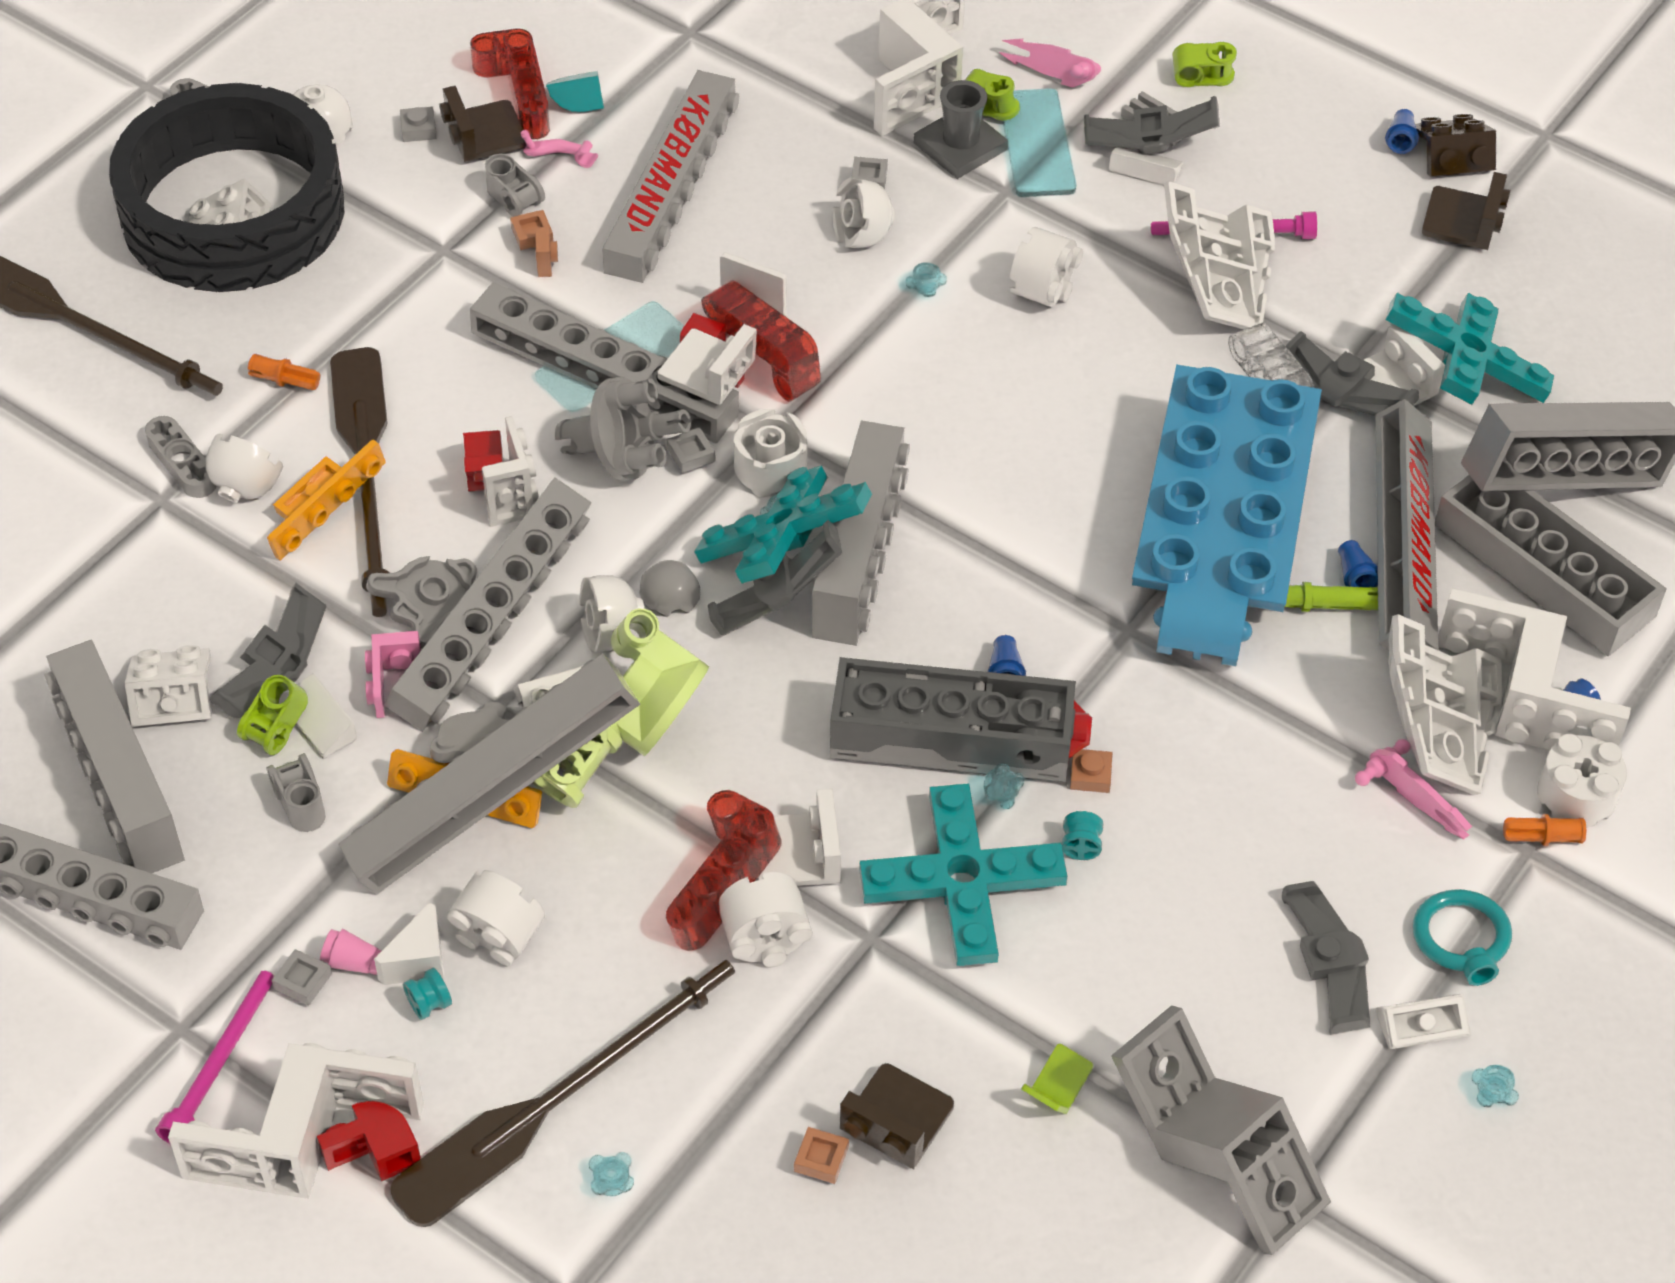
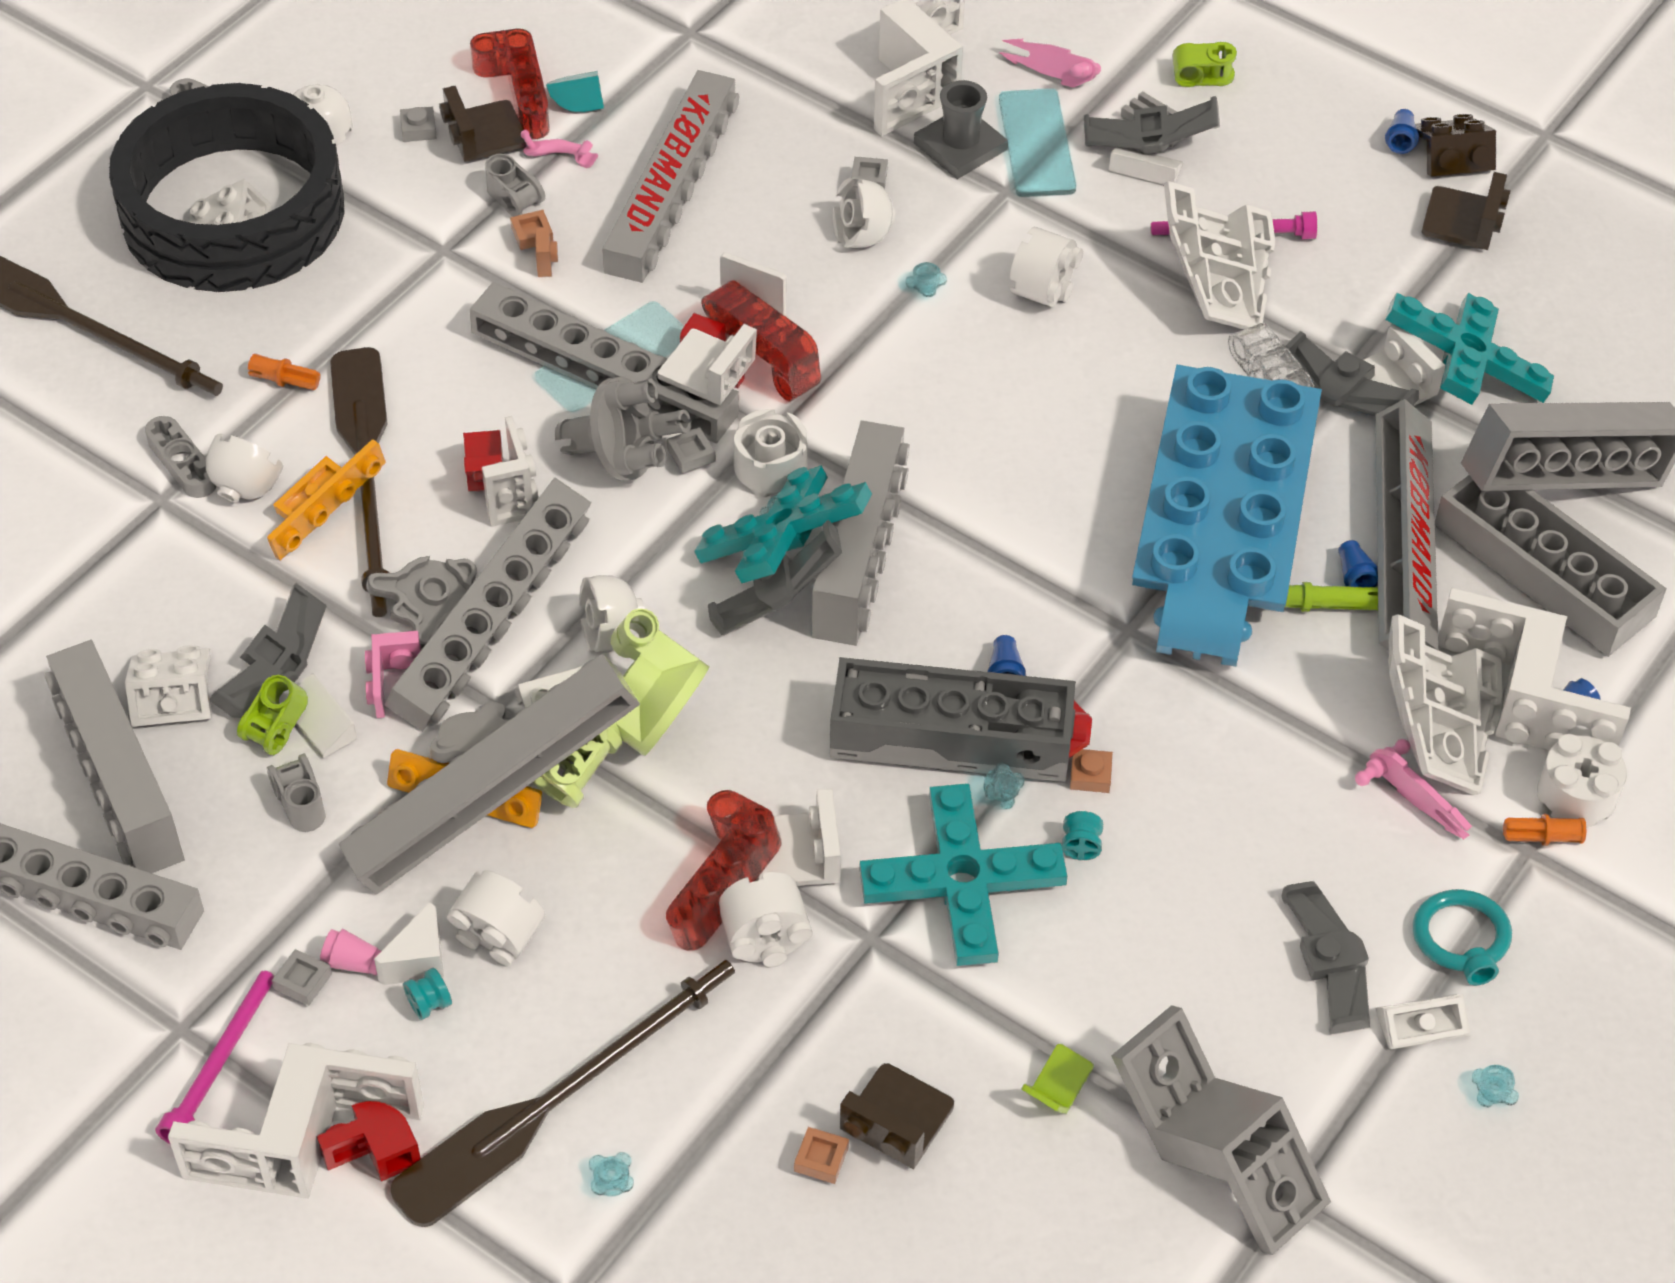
(669, 587): light grey hair -> none
(999, 92): lime piece -> none

